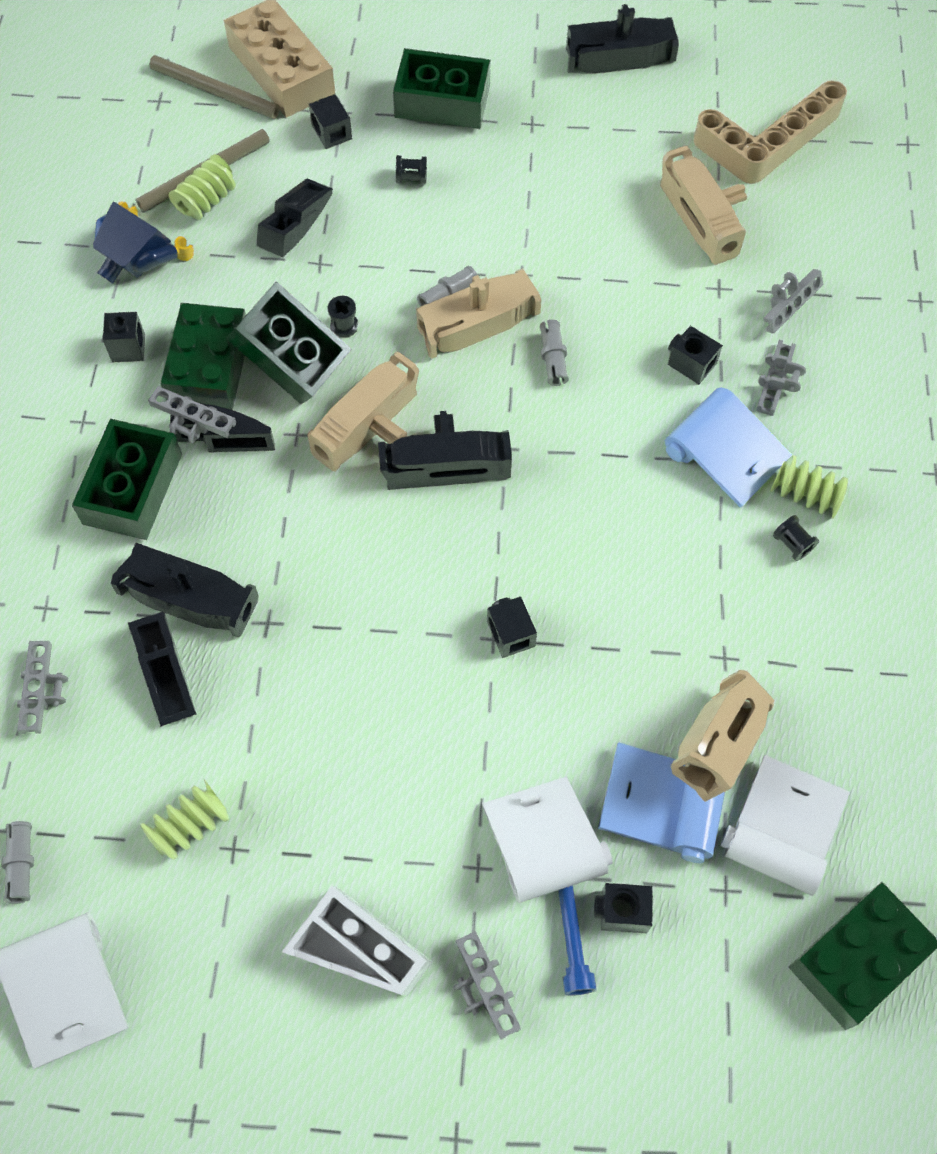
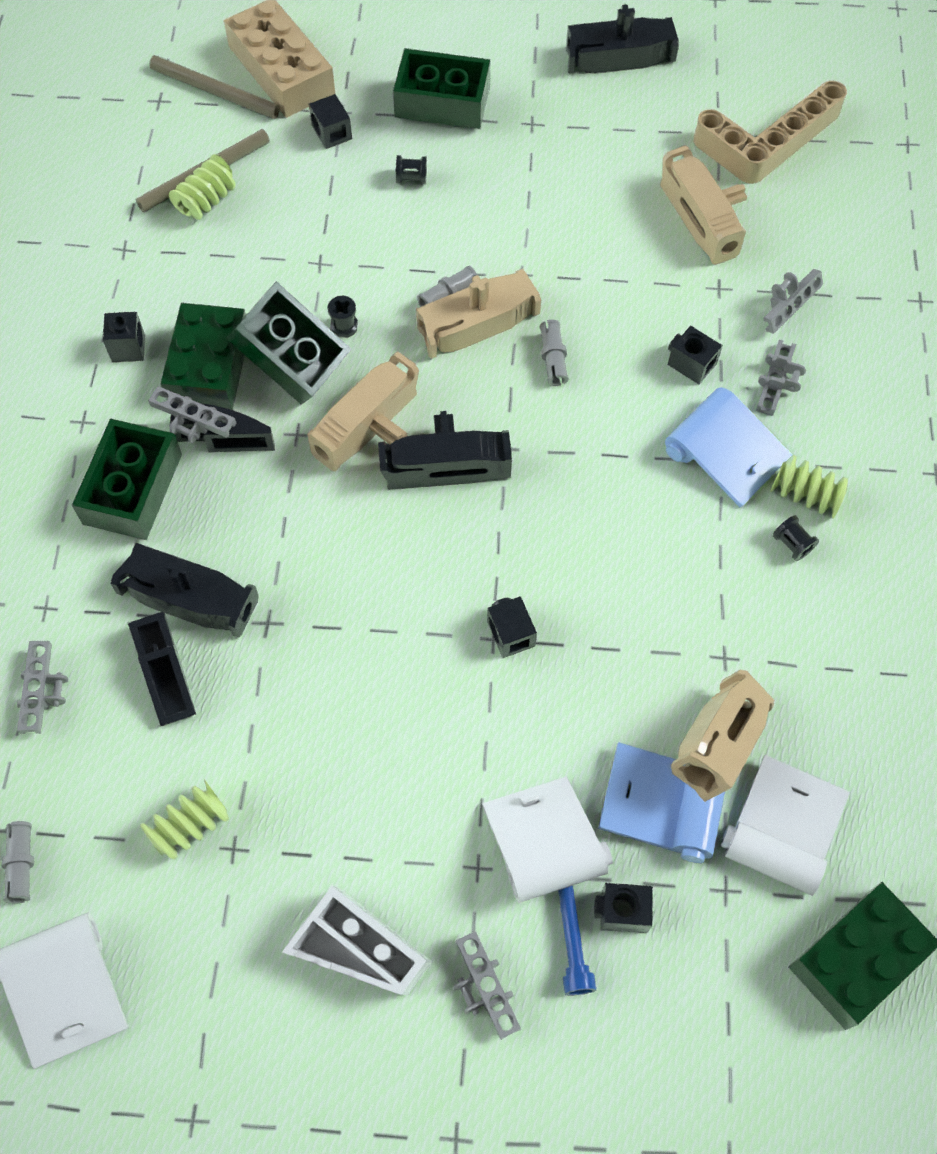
(133, 243): dark blue torso -> none
(292, 217): black slope -> none

